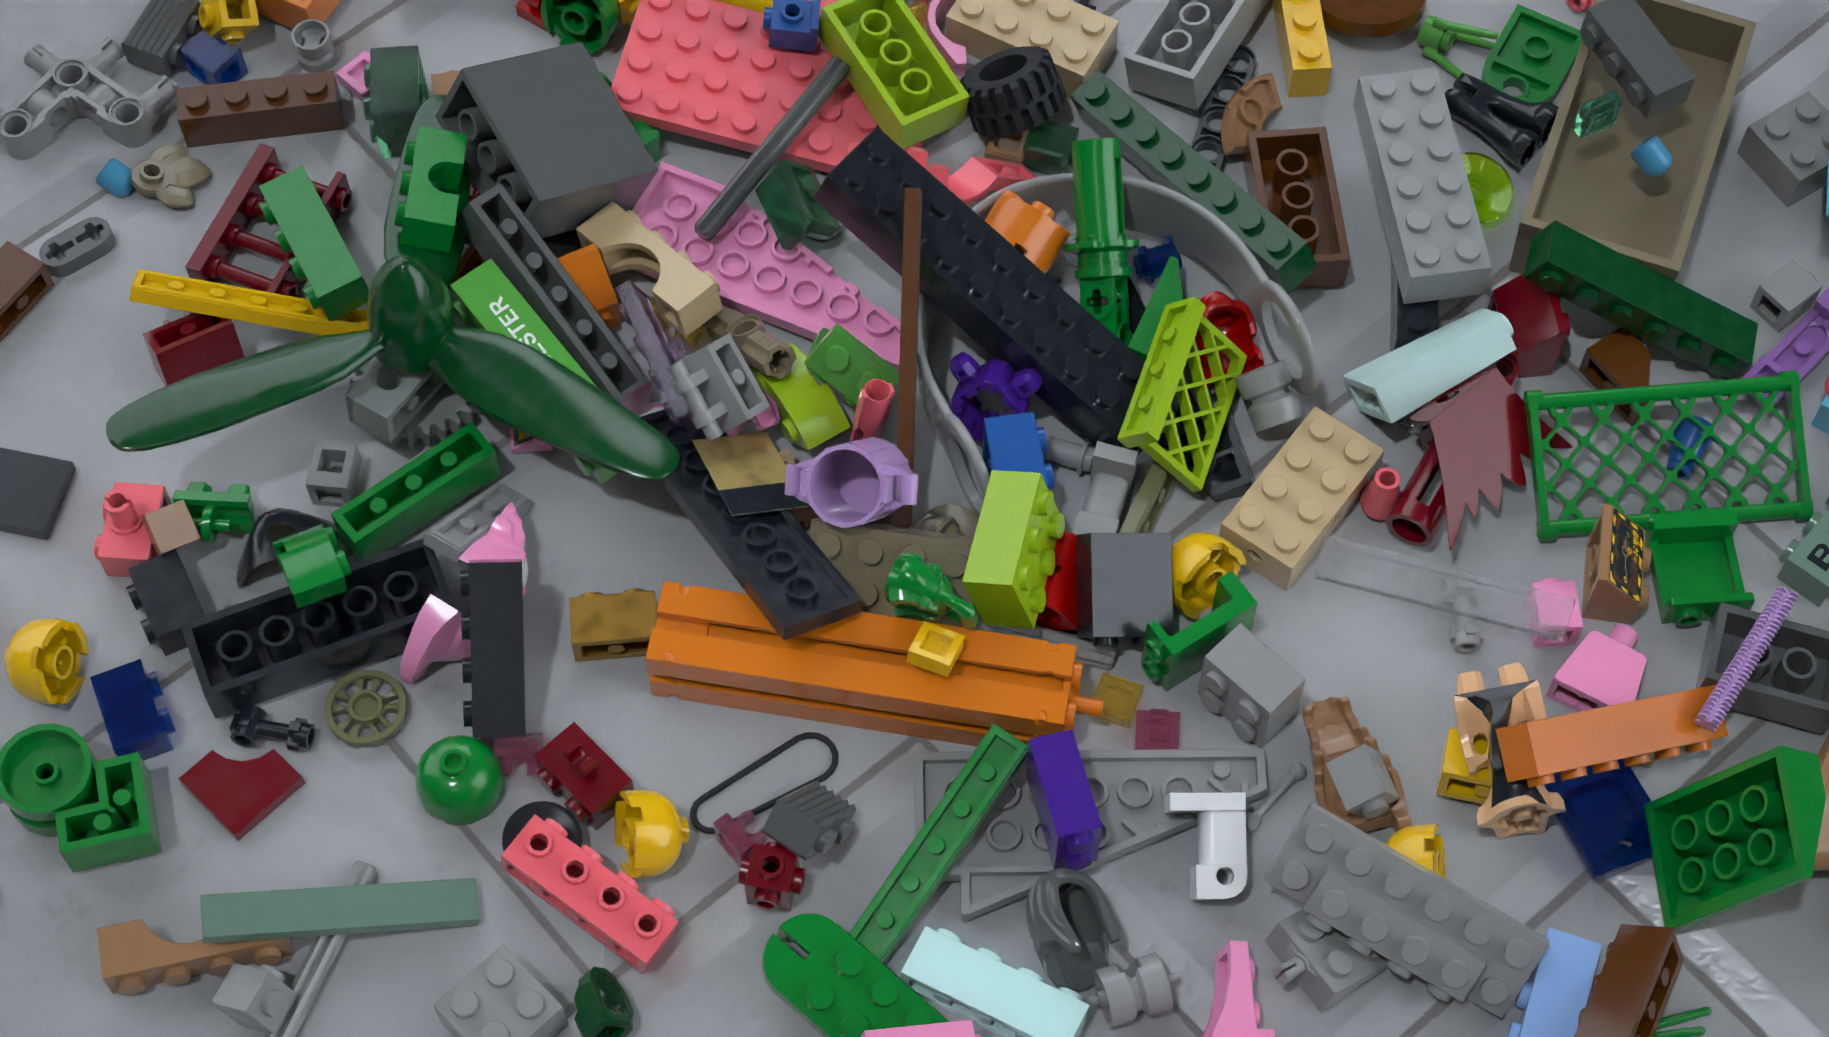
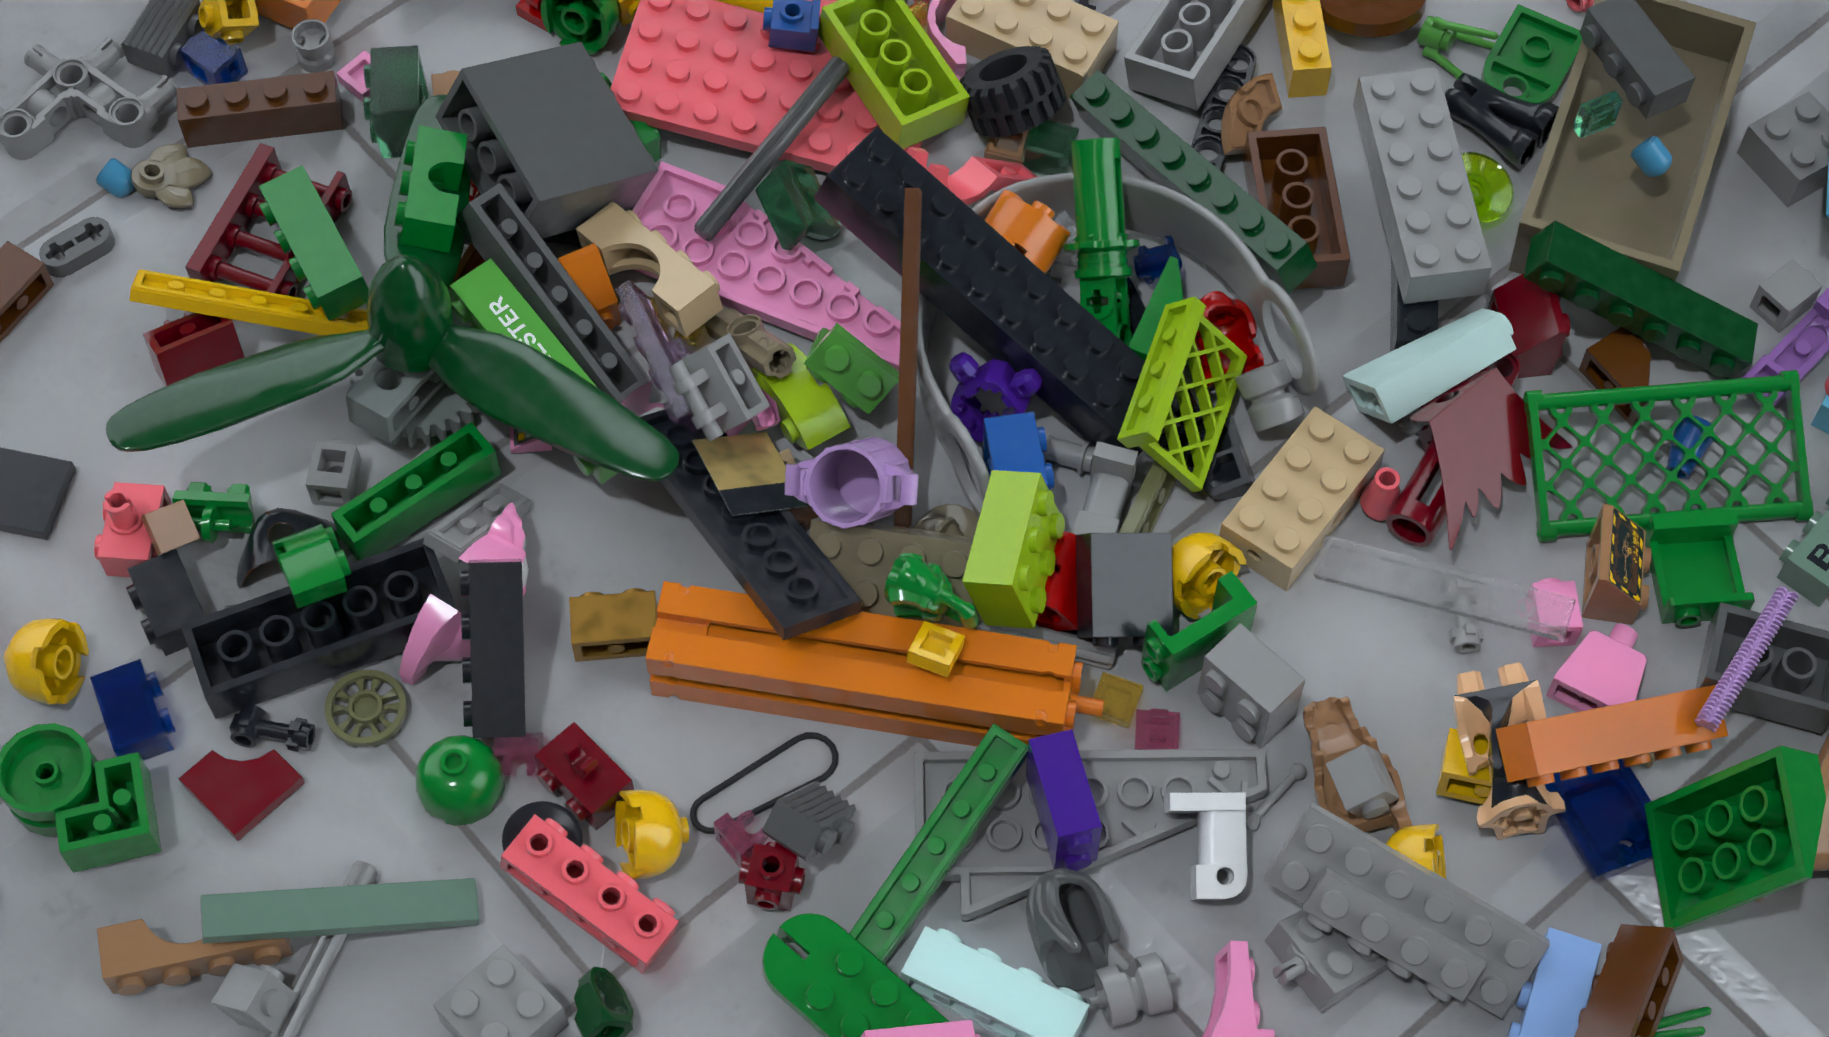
(872, 409): coral piece -> none

